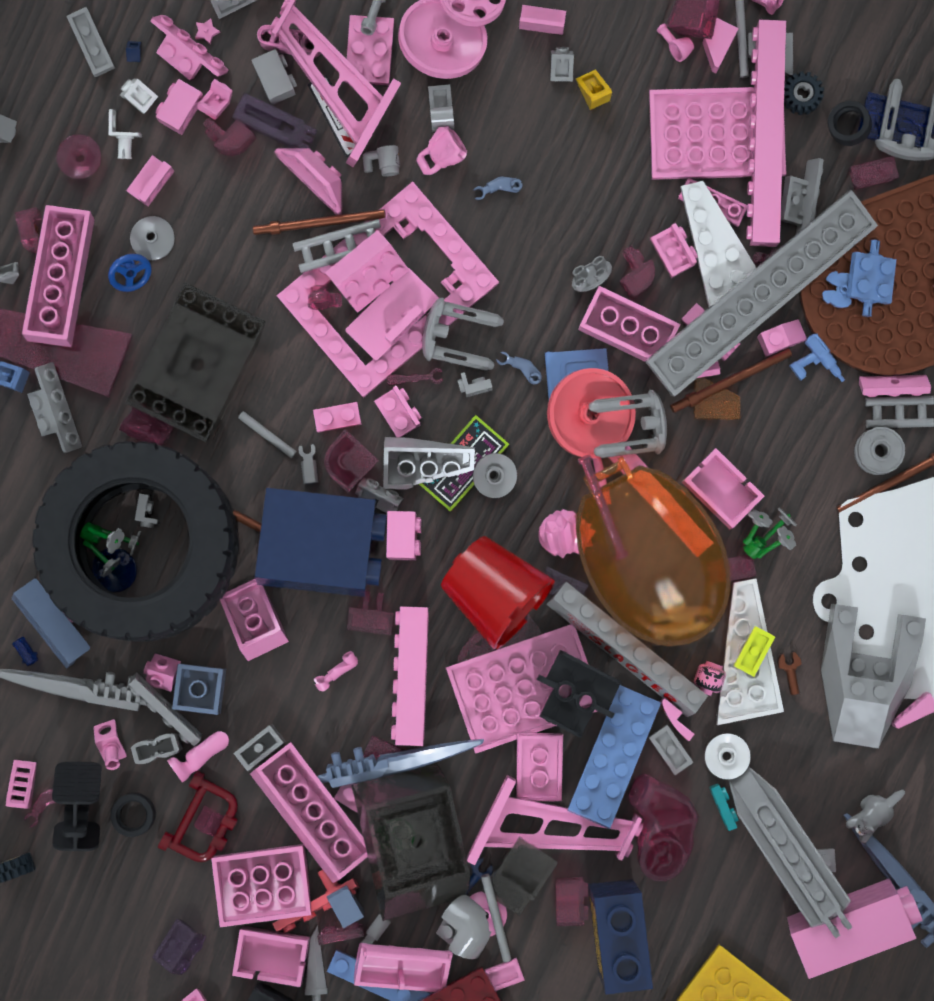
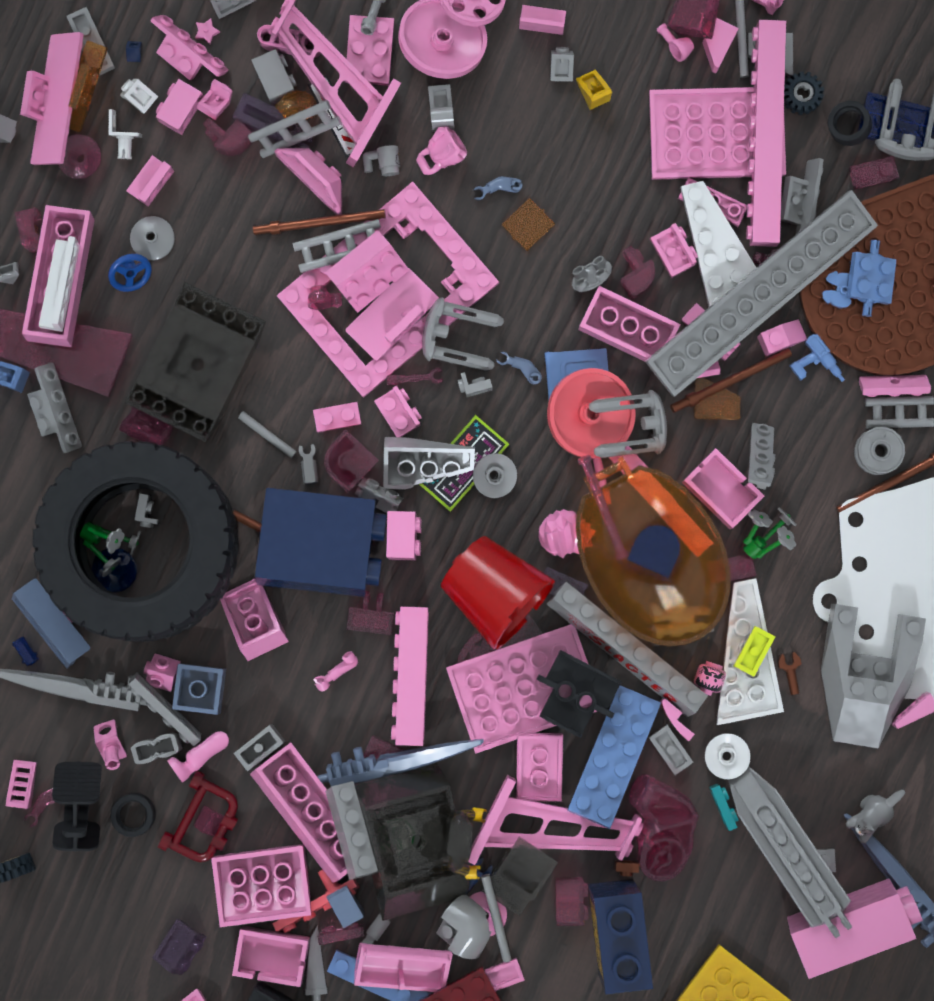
(48, 98): none -> bright pink bracket
(59, 284): none -> white fence
(86, 81): none -> clear orange bracket
(295, 102): none -> clear orange hat
(300, 118): none -> light grey bar
(351, 830): none -> light grey brick
(459, 840): none -> clear smoke torso
(528, 224): none -> clear orange piece
(626, 867): none -> copper plate
(656, 550): none -> clear blue tile
(761, 455): none -> light grey bracket

